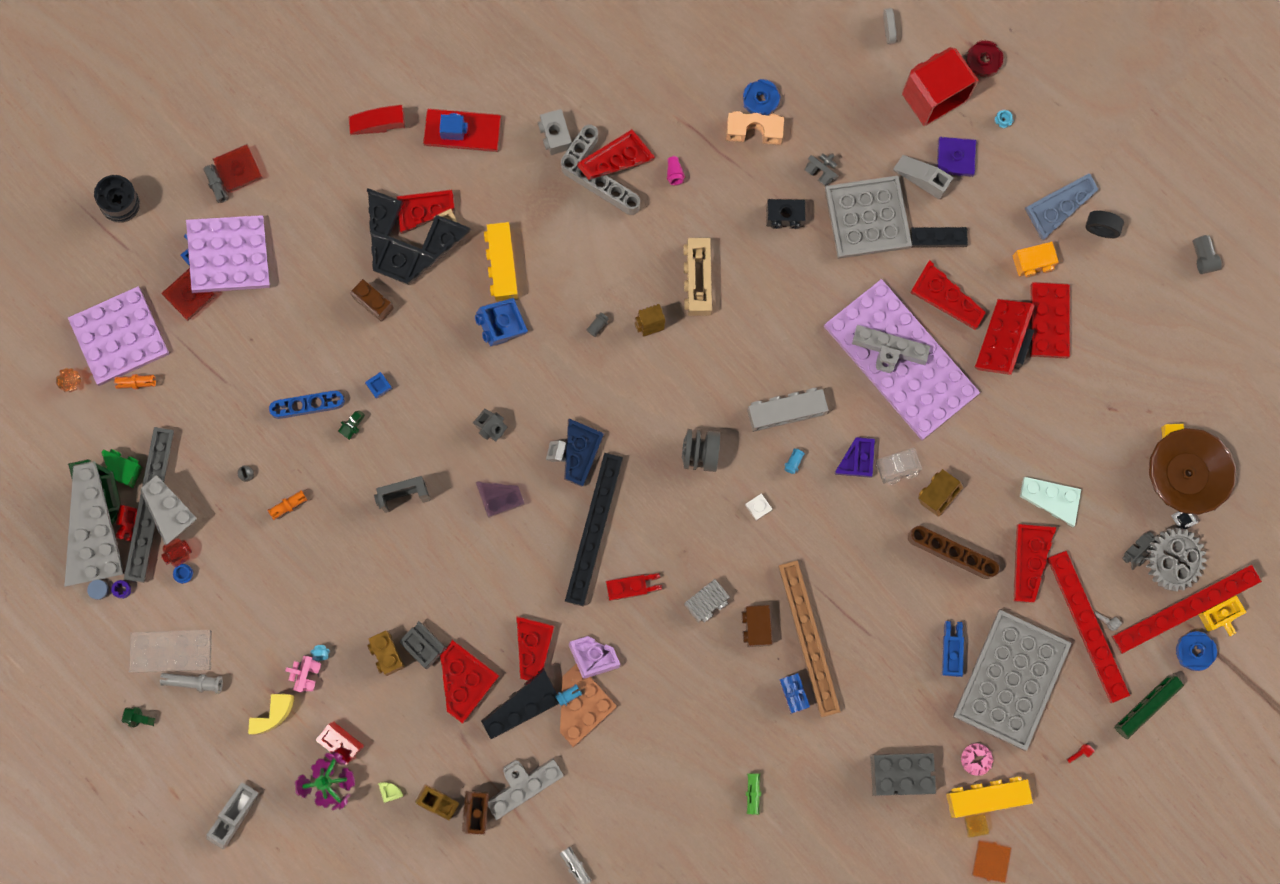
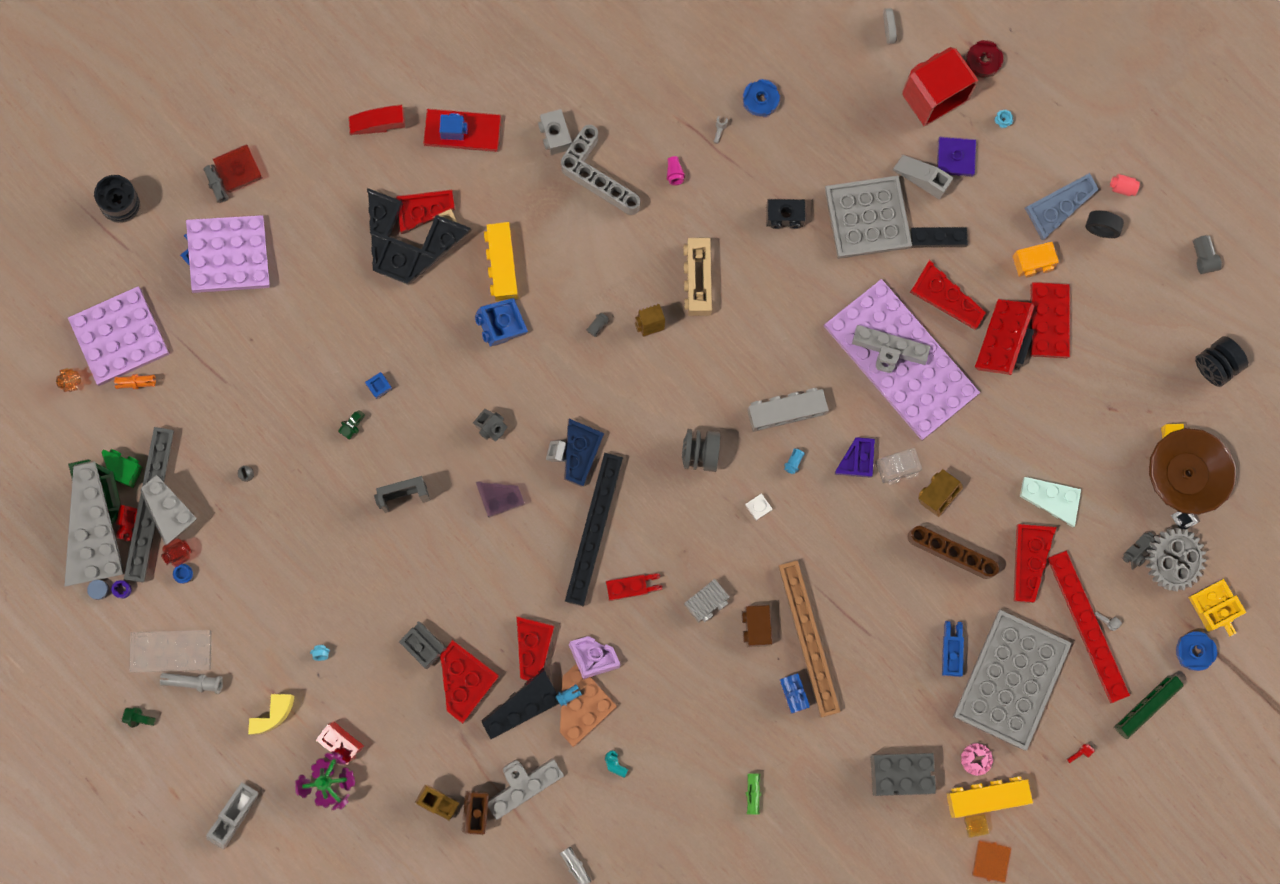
(183, 299): clear red plate -> none
(287, 505): orange pin -> none
(302, 683): bright pink hips -> none
(306, 401): blue beam -> none
(371, 300): reddish brown brick -> none
(386, 653): pearl gold brick -> none
(390, 791): yellowish green tile -> none
(613, 764): none -> teal arm
(616, 156): red wing -> none
(720, 126): none -> light grey hand
(769, 126): light nougat arch -> none
(814, 164): dark grey hips -> none
(1124, 185): none -> coral brick
(1186, 609): red plate -> none
(1221, 361): none -> black wheel

